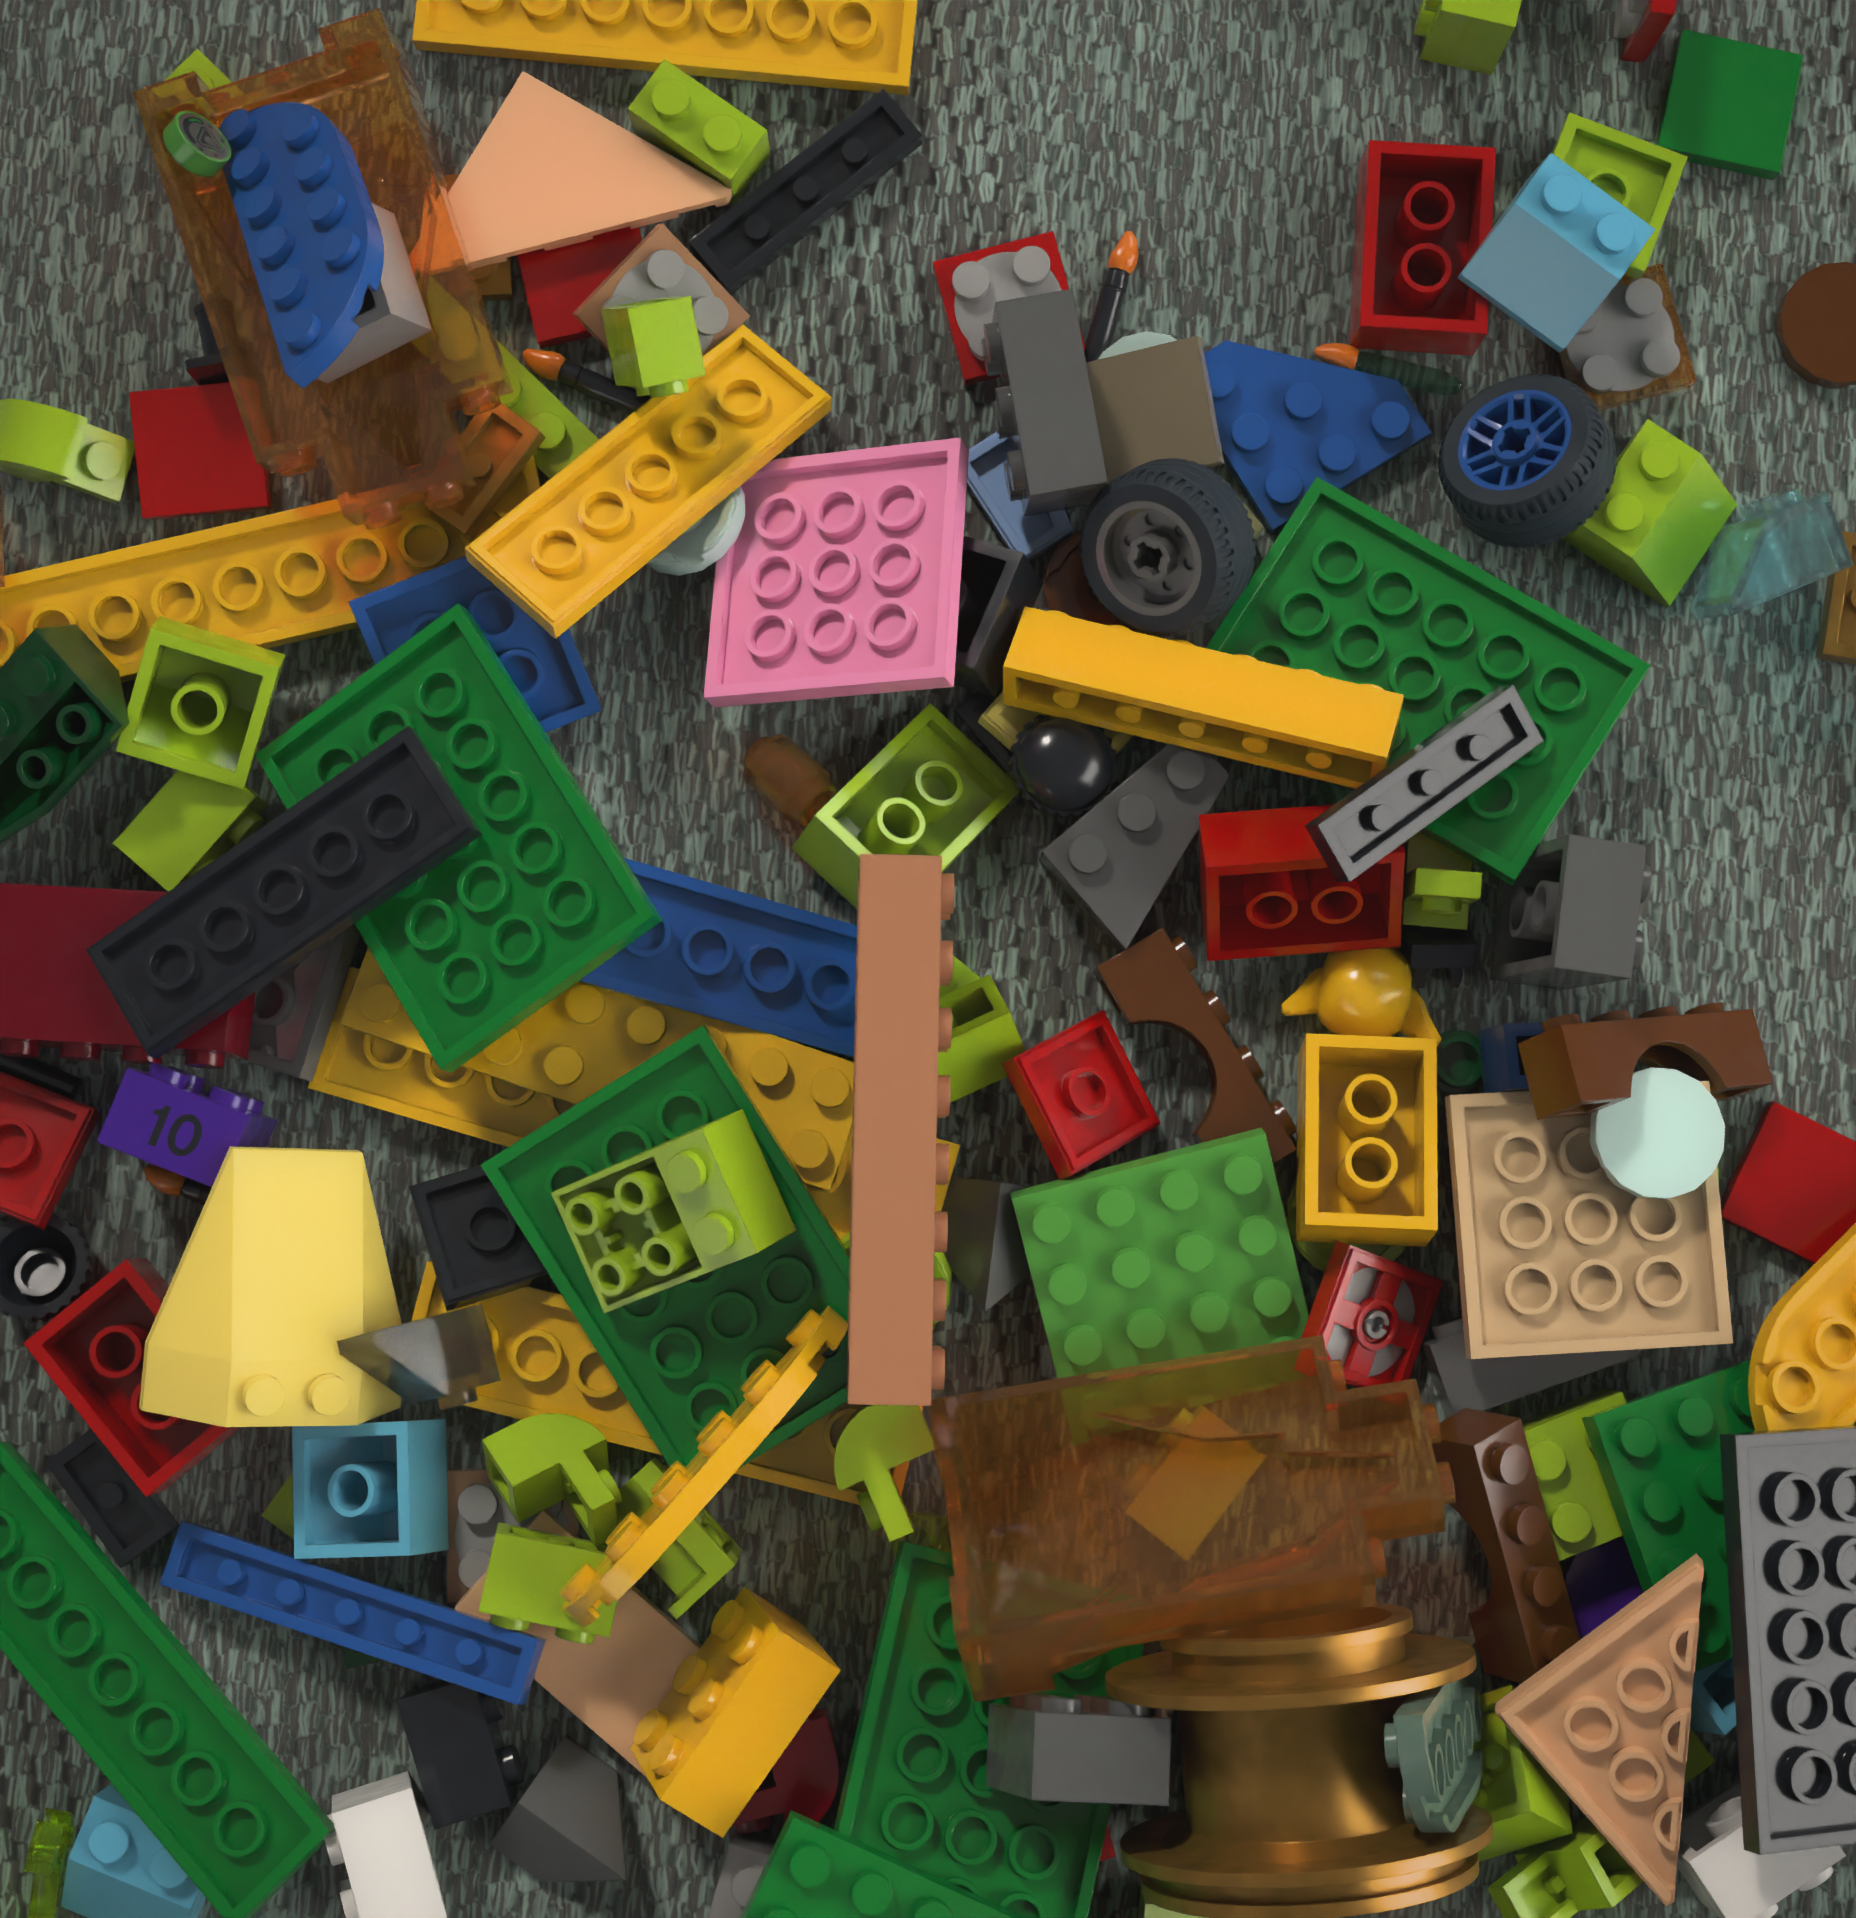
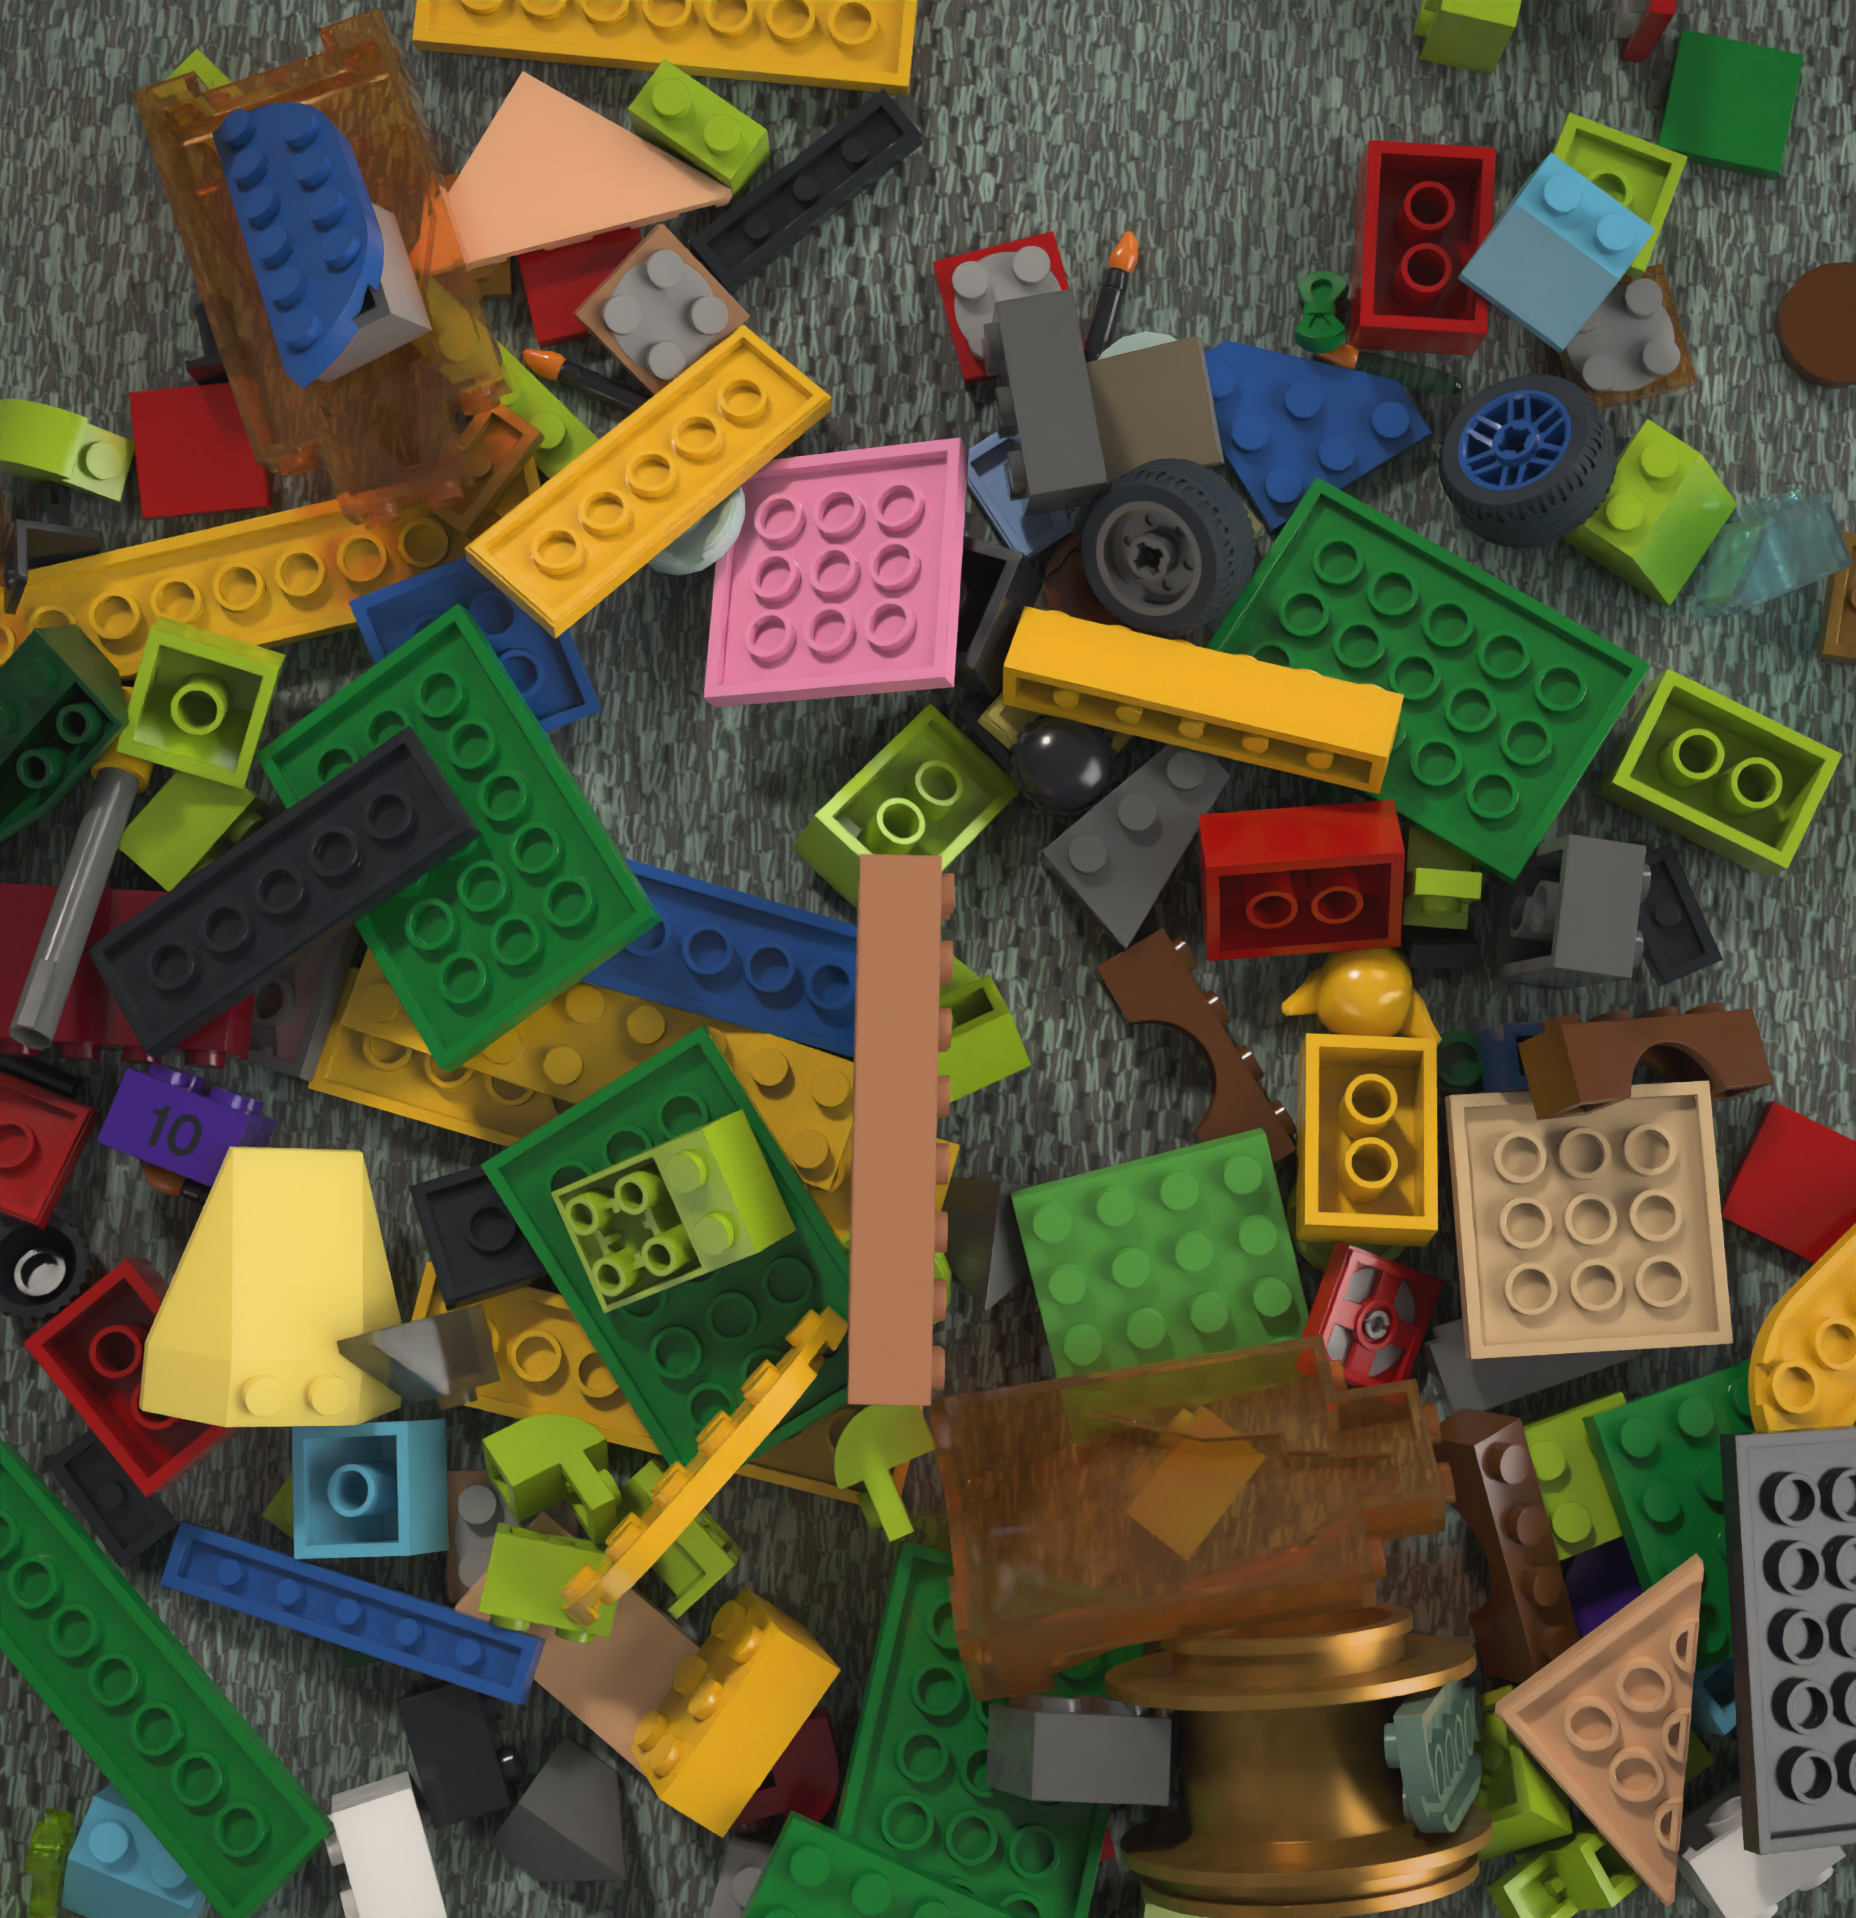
(44, 540): none -> black bracket
(79, 893): none -> dark grey piece
(196, 144): tile -> none
(654, 345): lime brick -> none
(787, 778): clear orange brick -> none
(1081, 1094): red tile -> none
(1321, 295): none -> green piece
(1424, 783): plate -> none
(1660, 1137): light aqua tile -> none
(1672, 922): none -> black plate
(1718, 774): none -> lime brick

